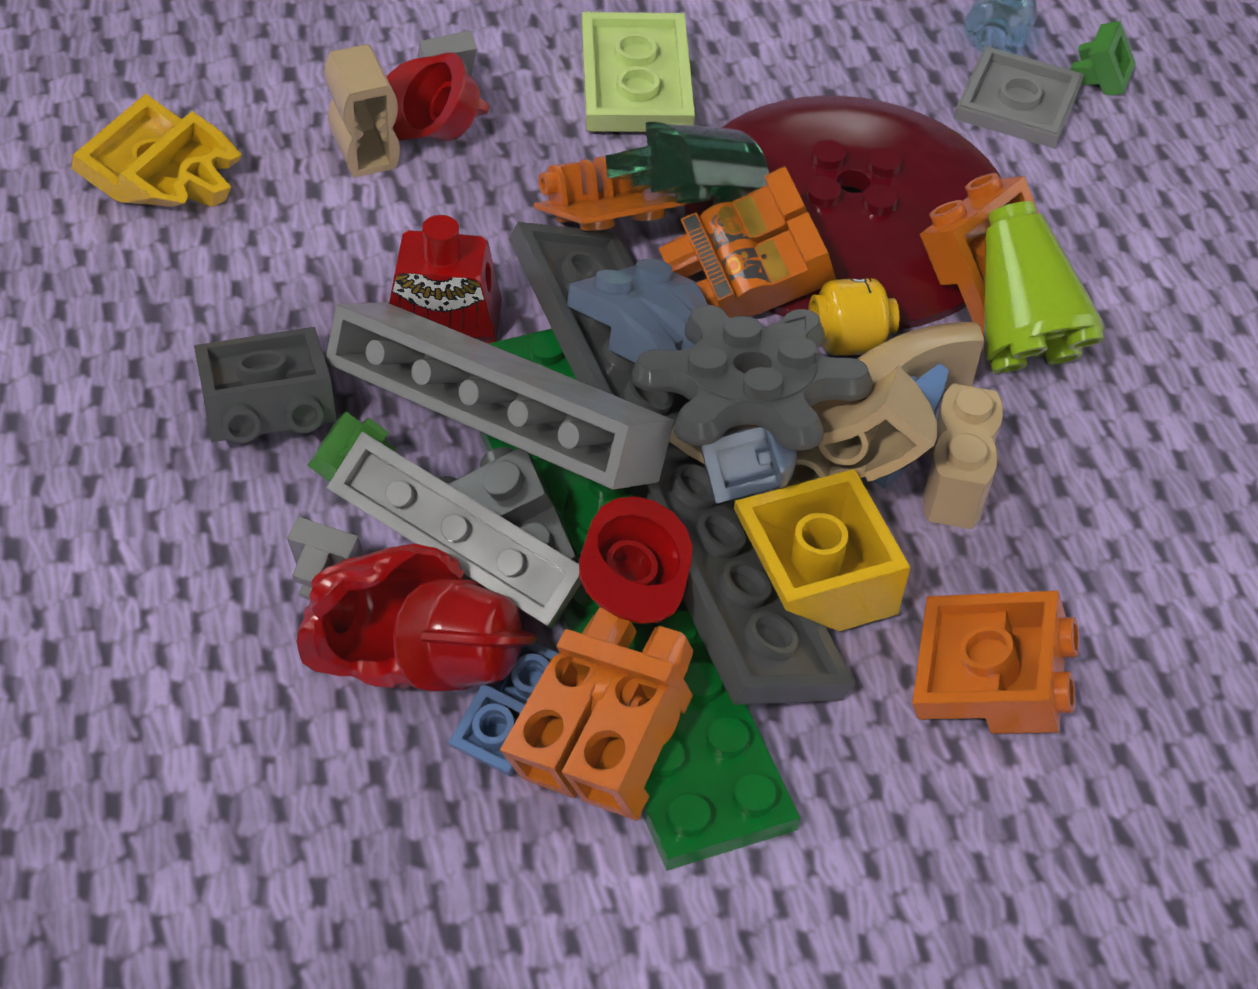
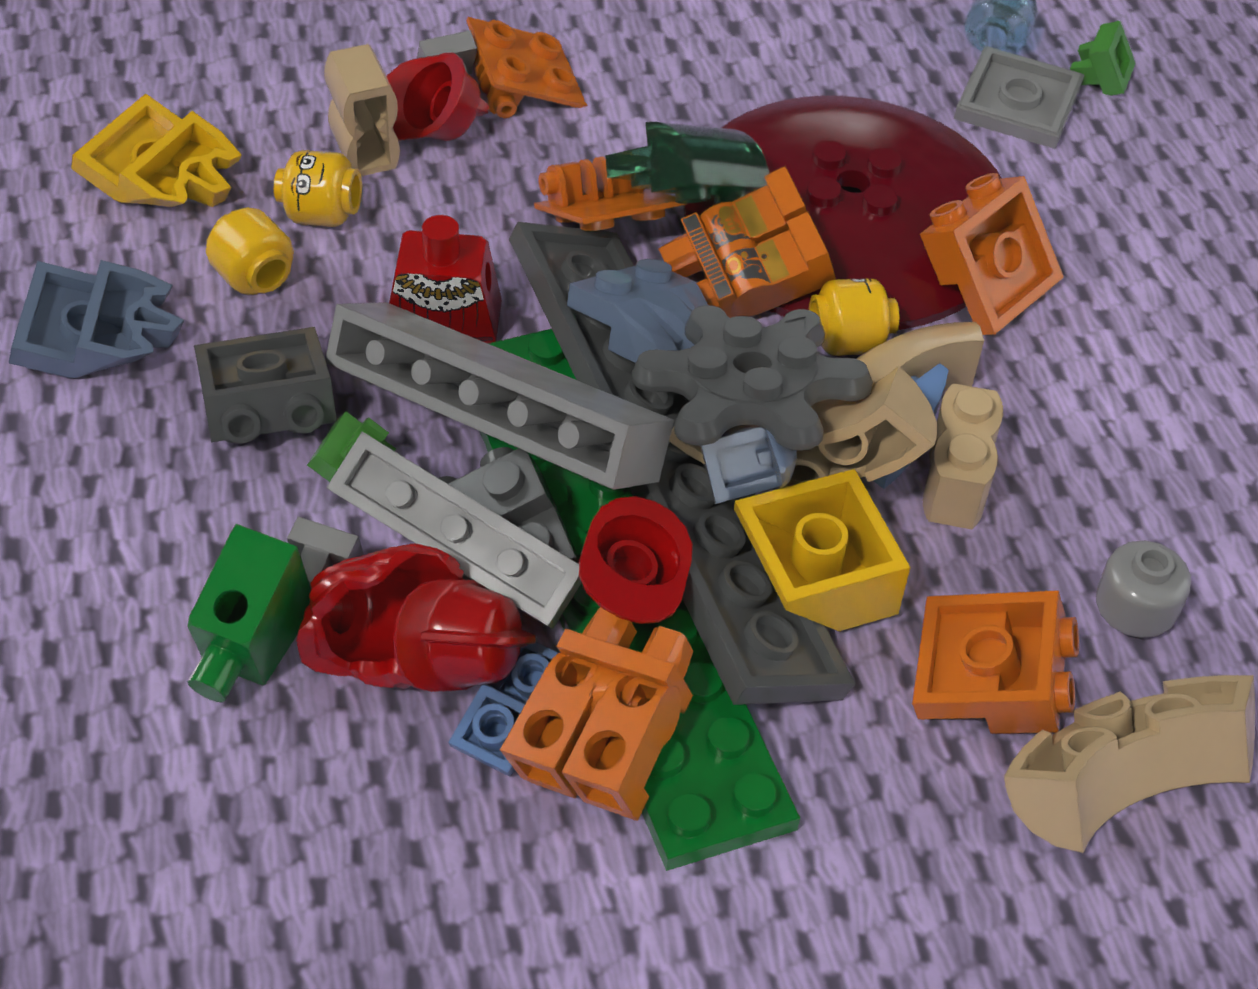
(91, 322): none -> sand blue plate
(247, 612): none -> green torso
(250, 251): none -> yellow head
(318, 188): none -> yellow head
(521, 64): none -> orange hinge
(635, 70): yellowish green plate -> none
(1032, 294): lime cone -> none
(1130, 751): none -> tan brick
(1143, 589): none -> light grey head

